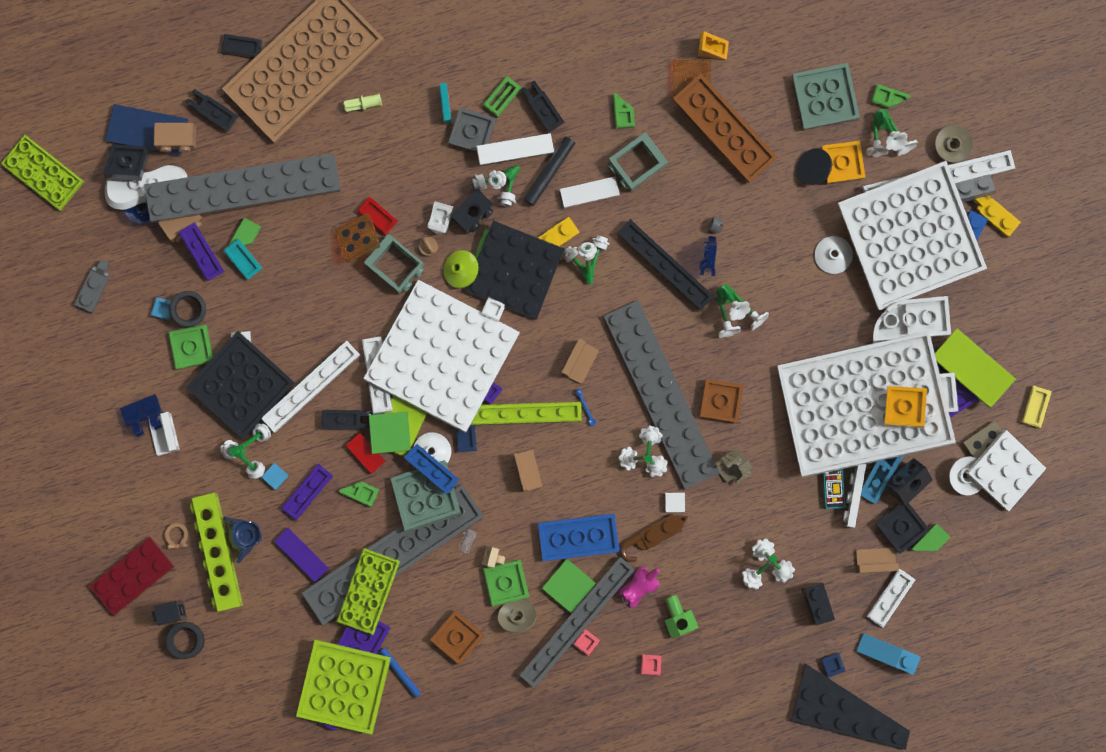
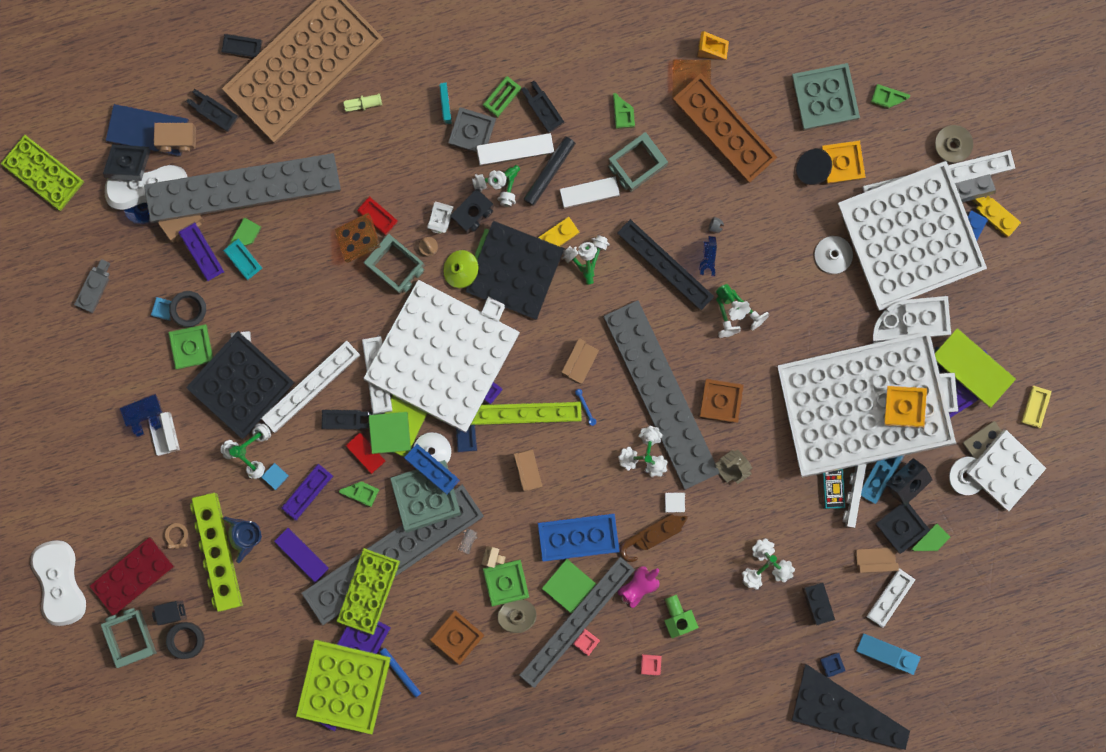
(61, 597): none -> white plate
(113, 620): none -> sand green window
(894, 141): white plant -> none

